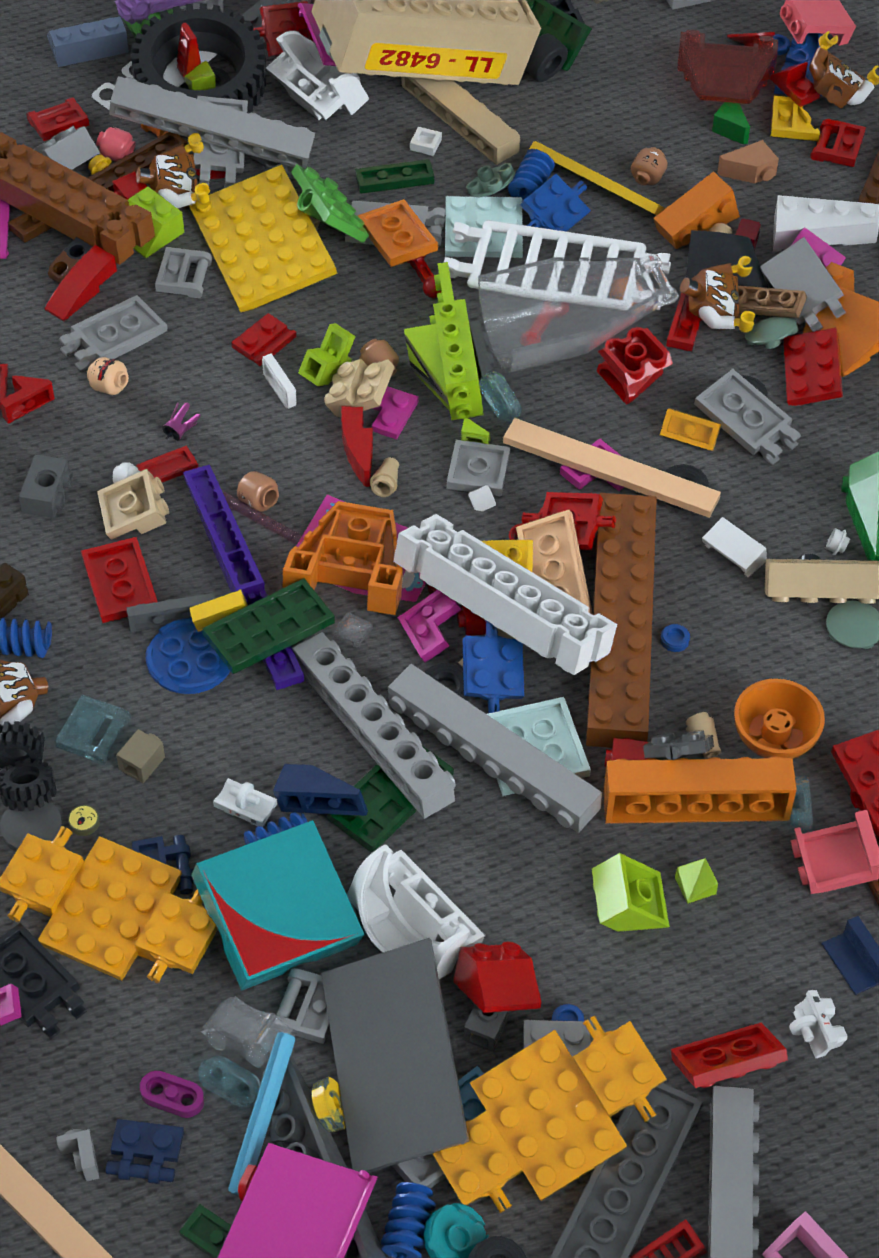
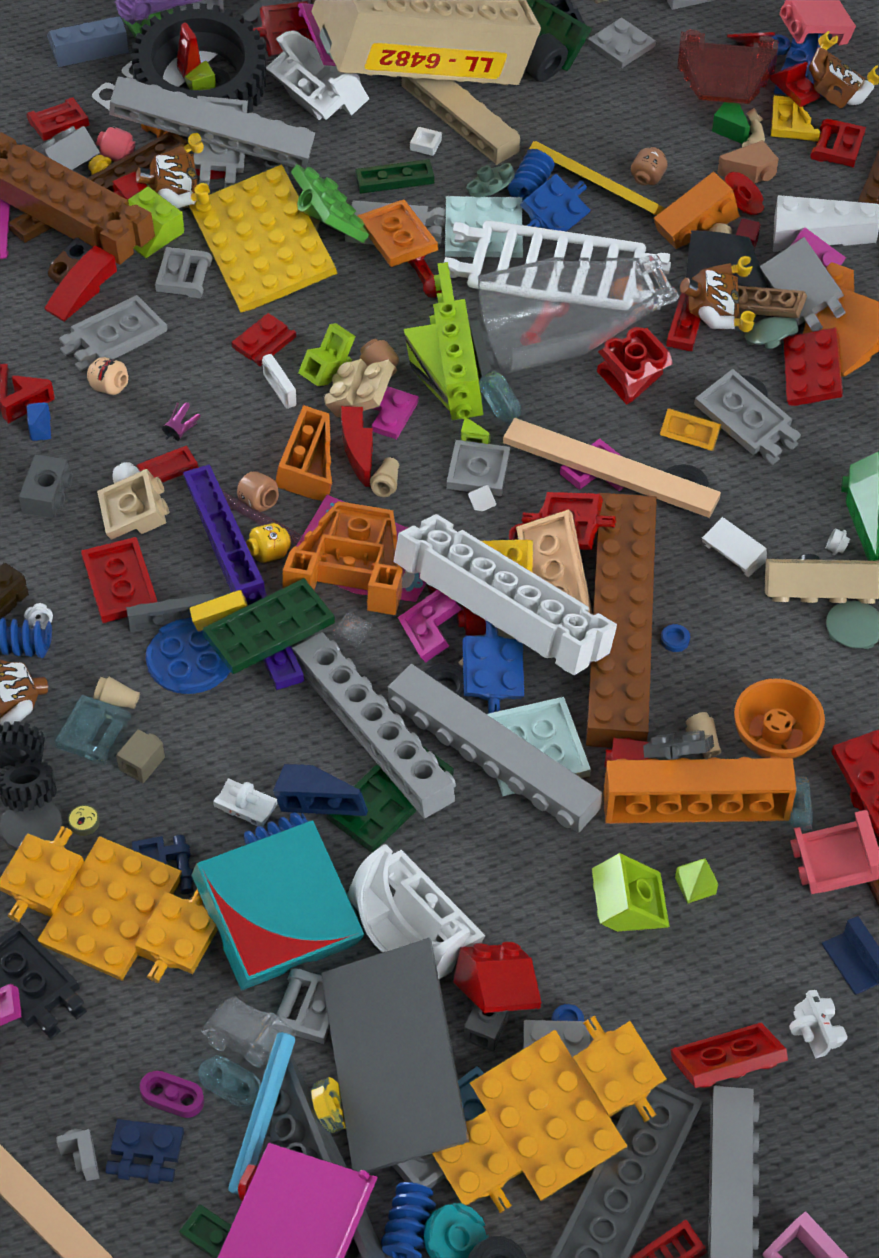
(39, 421): none -> blue slope
(41, 609): none -> white plate
(115, 693): none -> tan cone
(268, 542): none -> yellow head
(307, 456): none -> orange wedge
(621, 42): none -> light grey plate
(746, 193): none -> red dish
(756, 128): none -> tan arm

